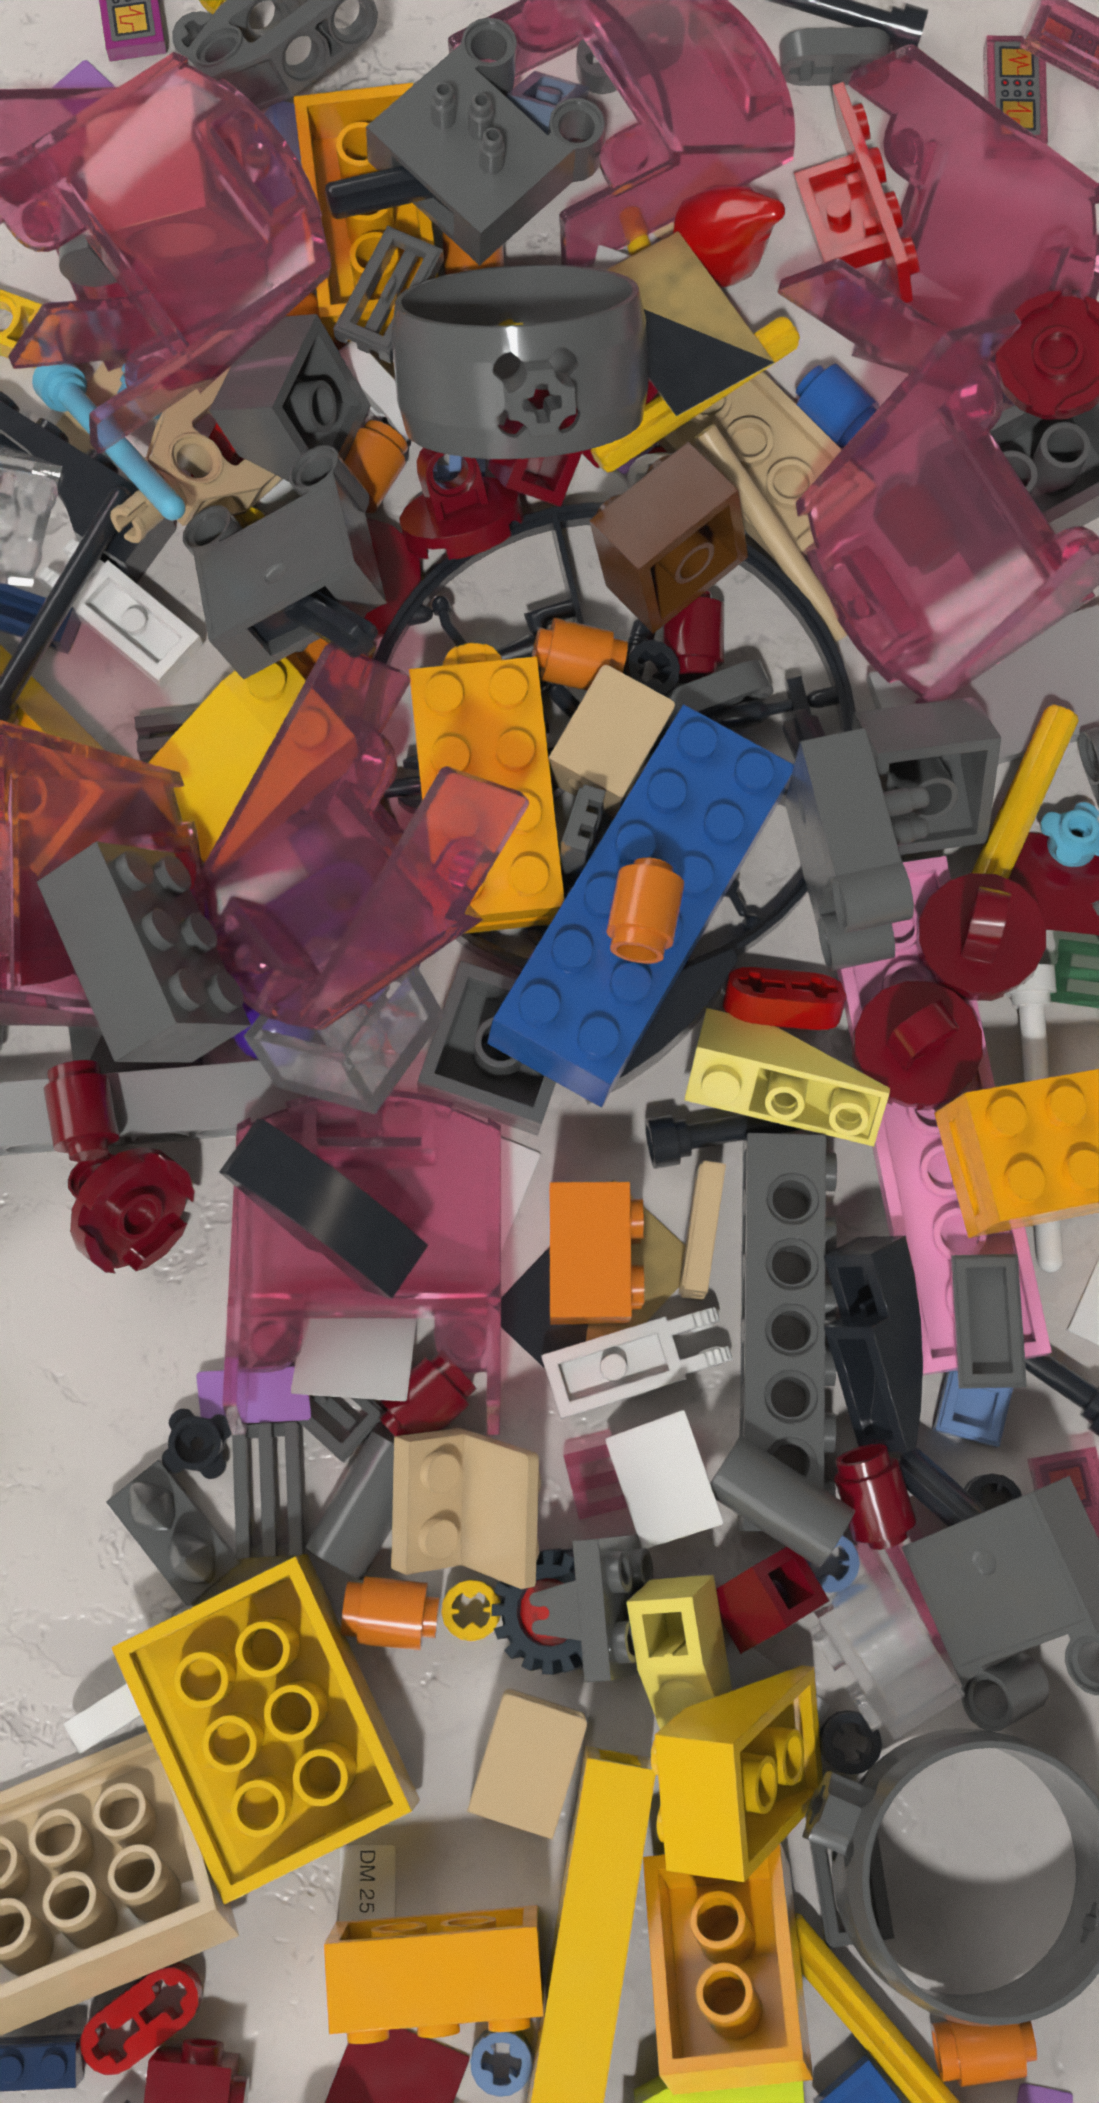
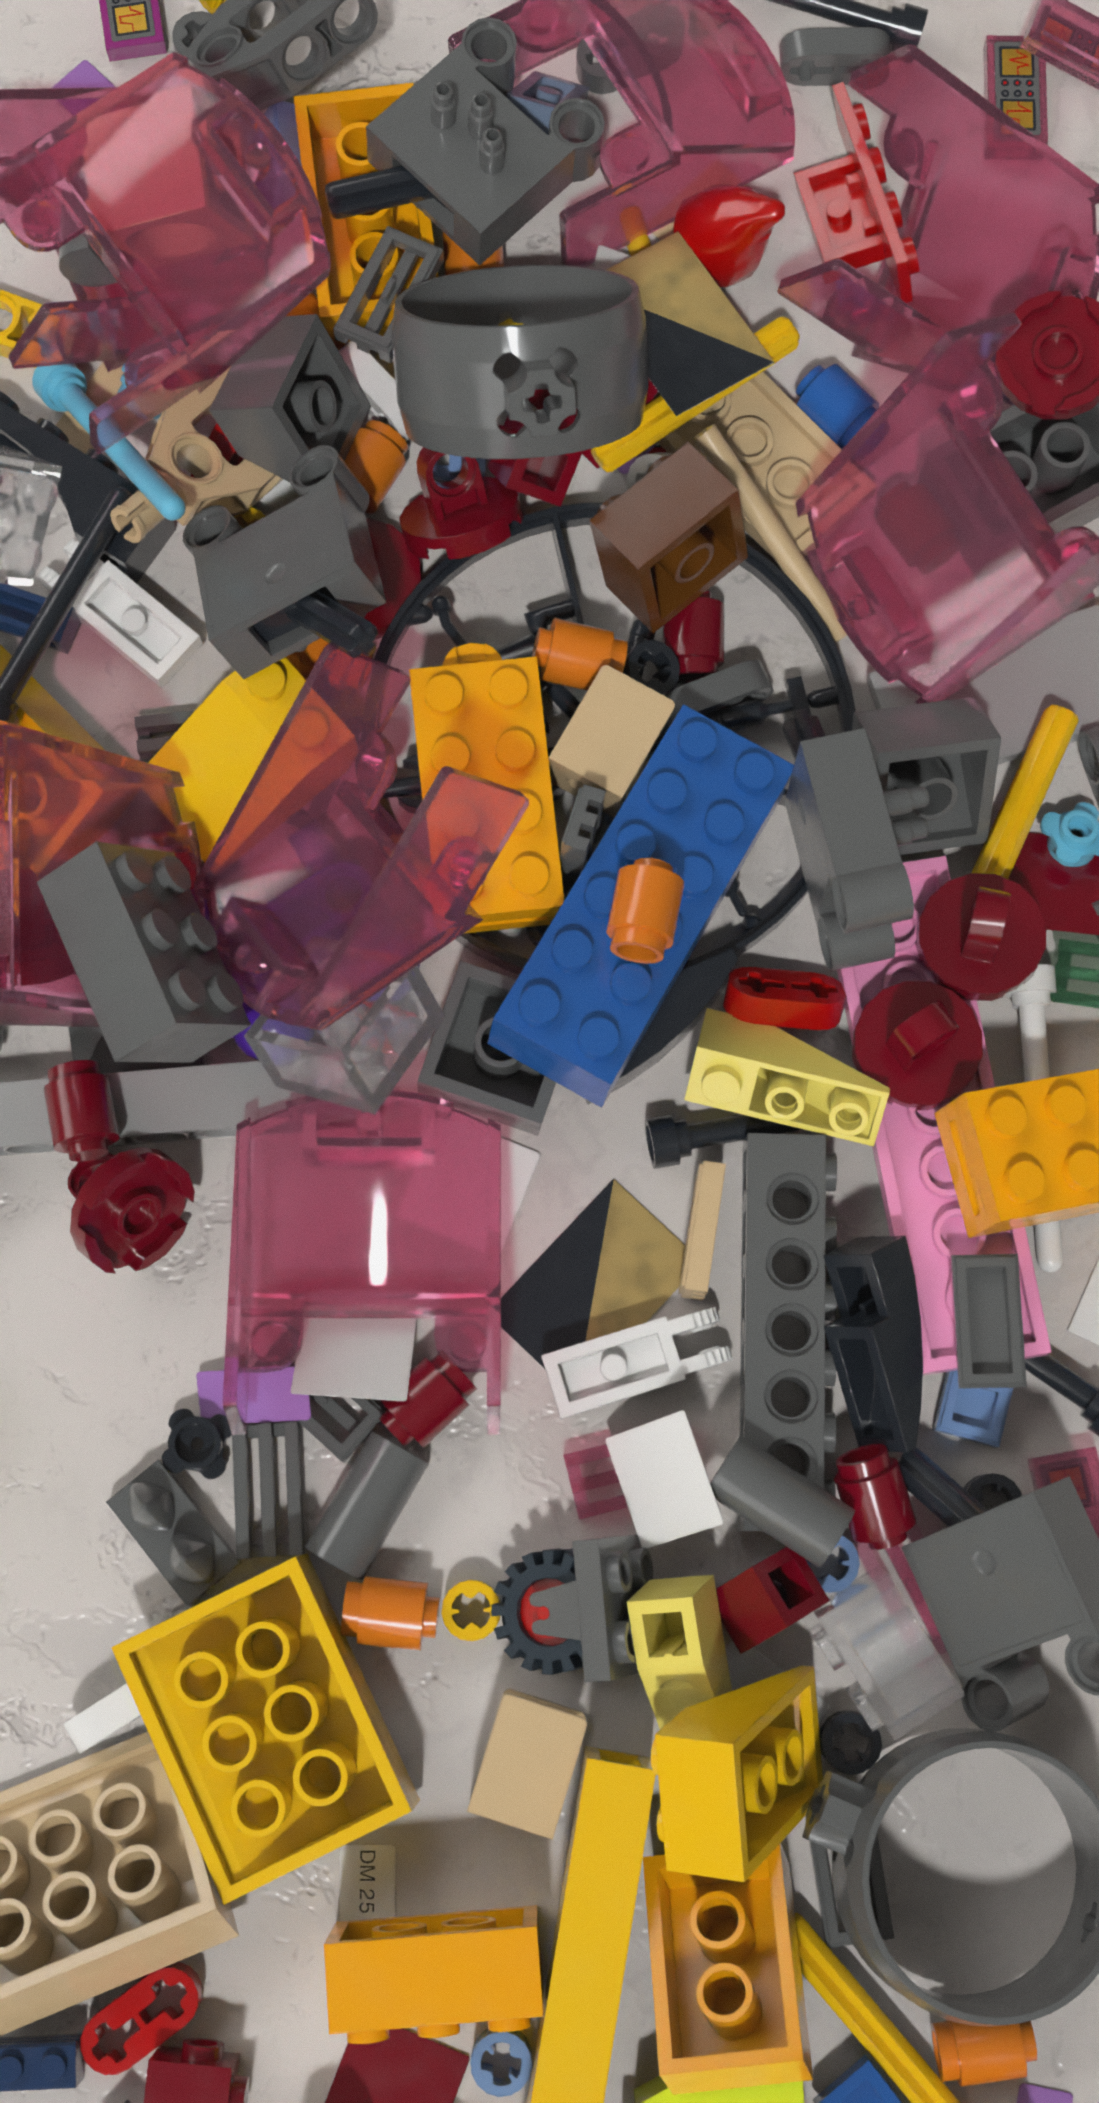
(324, 1209): black slope -> none
(465, 1505): tan bracket -> none
(592, 1253): orange brick -> none

